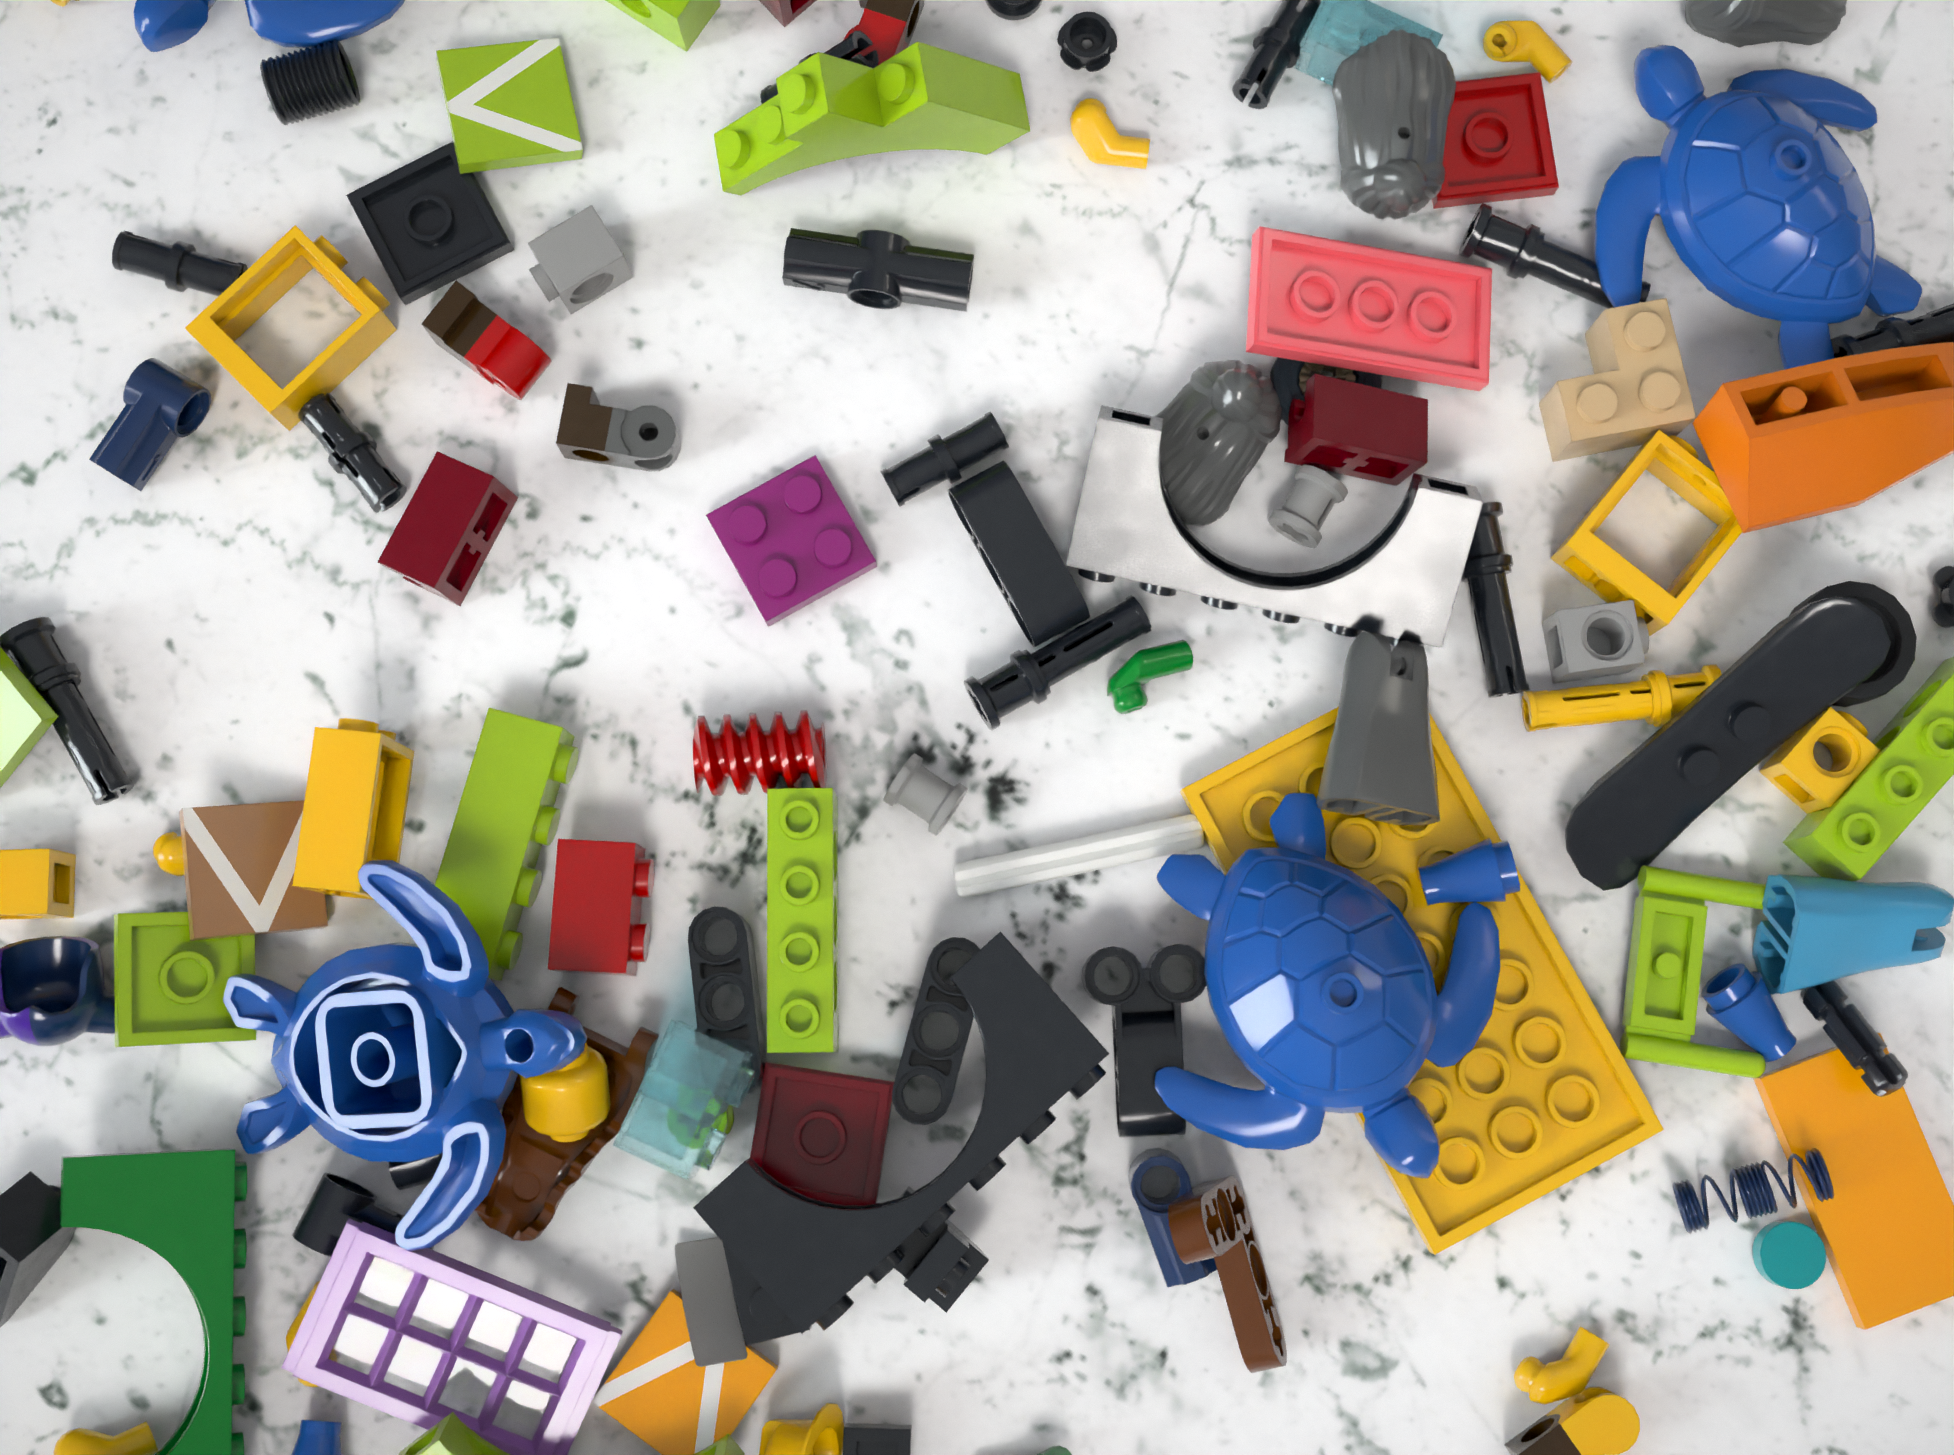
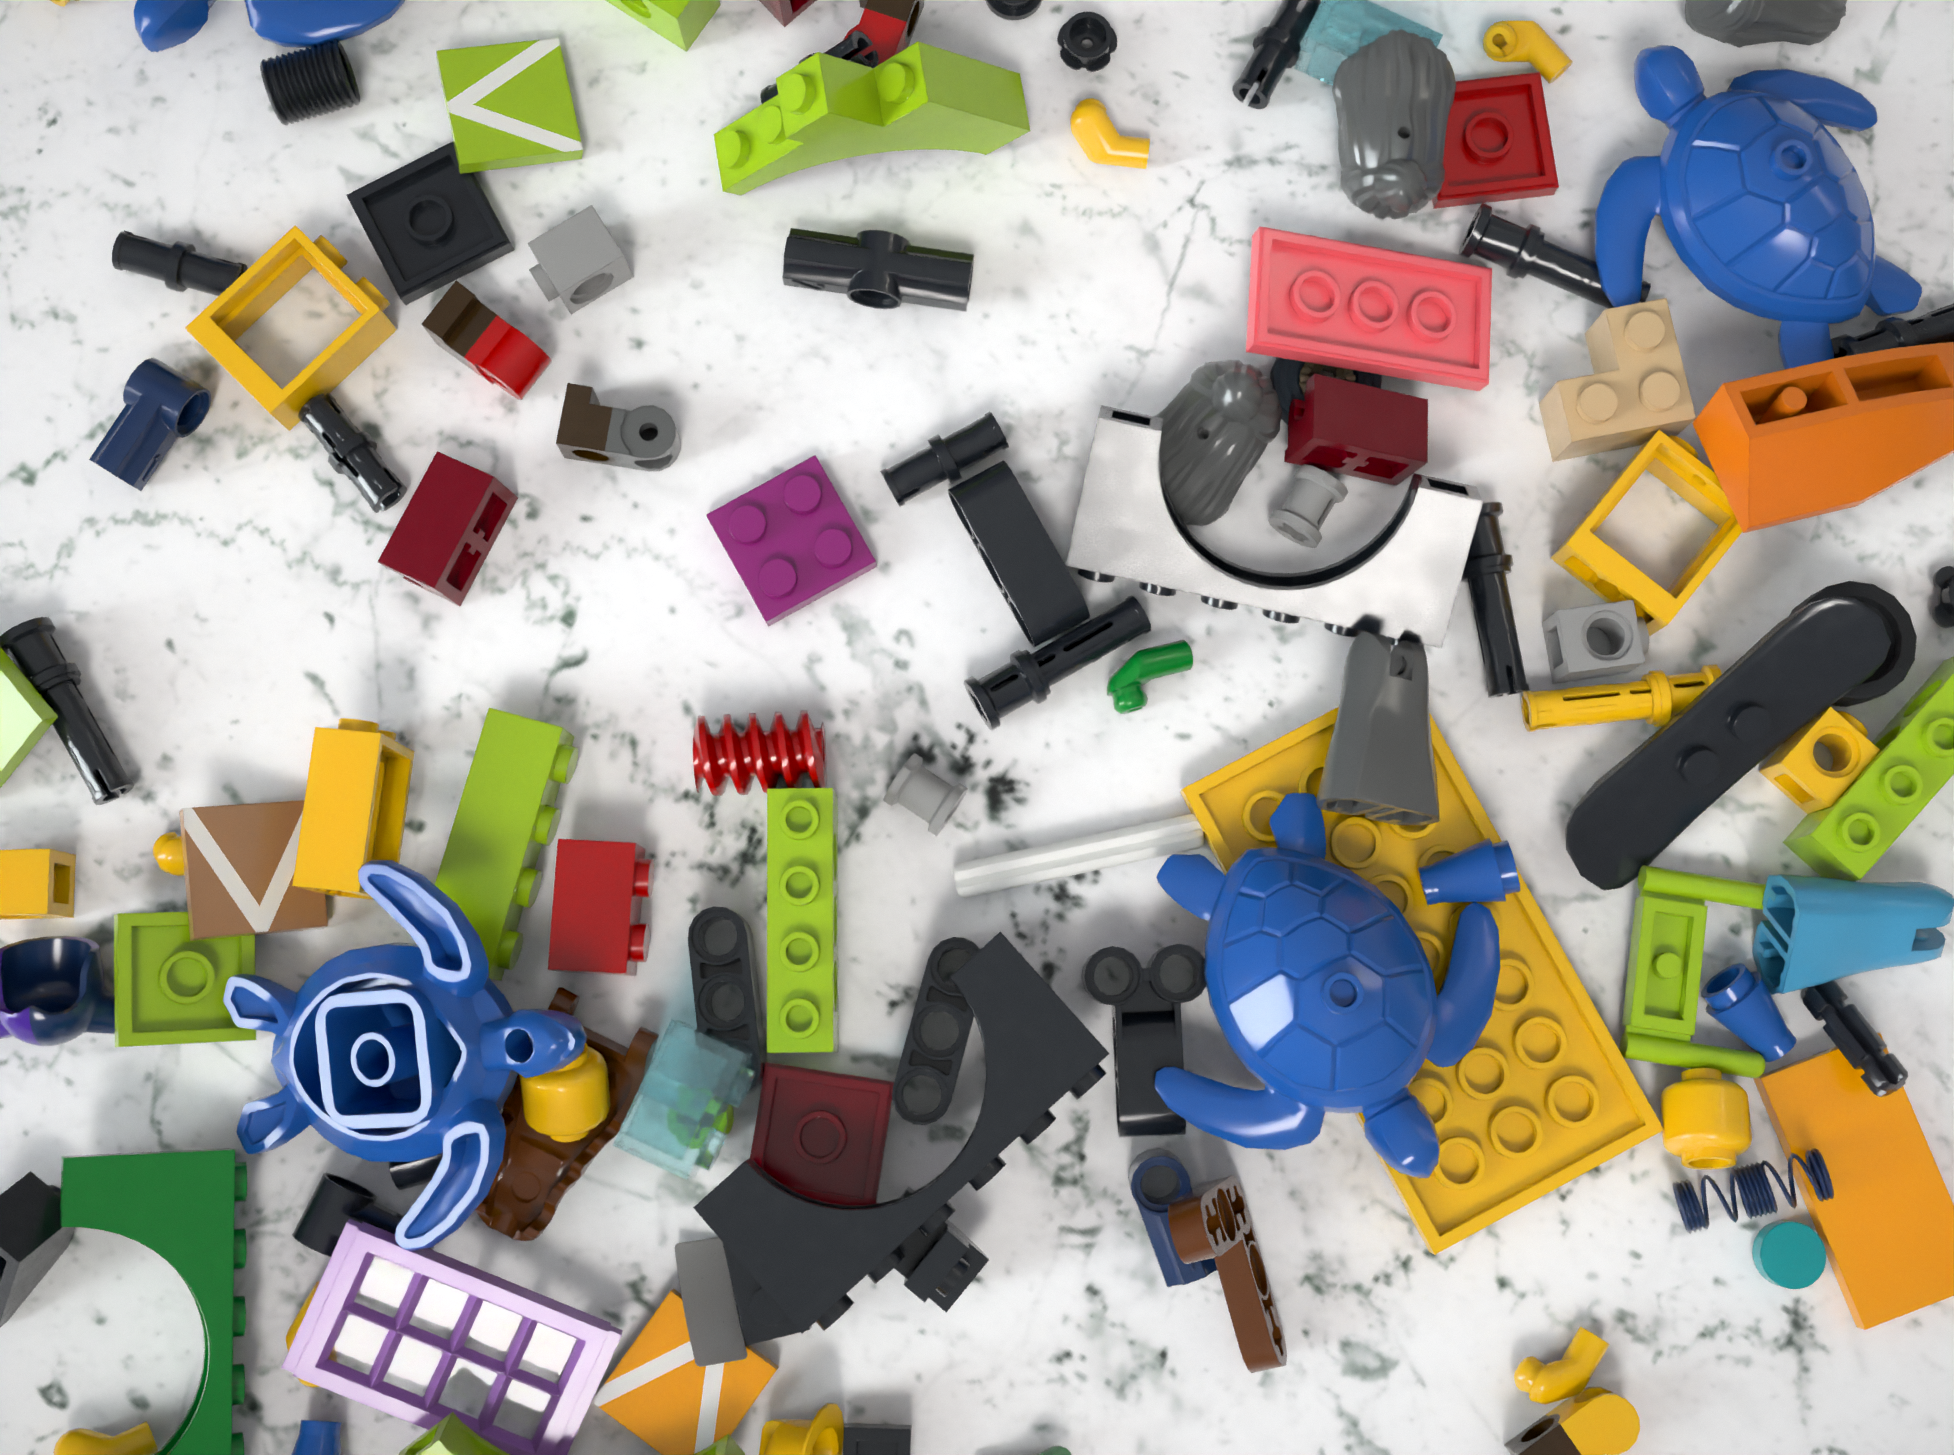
(1705, 1119): none -> yellow head

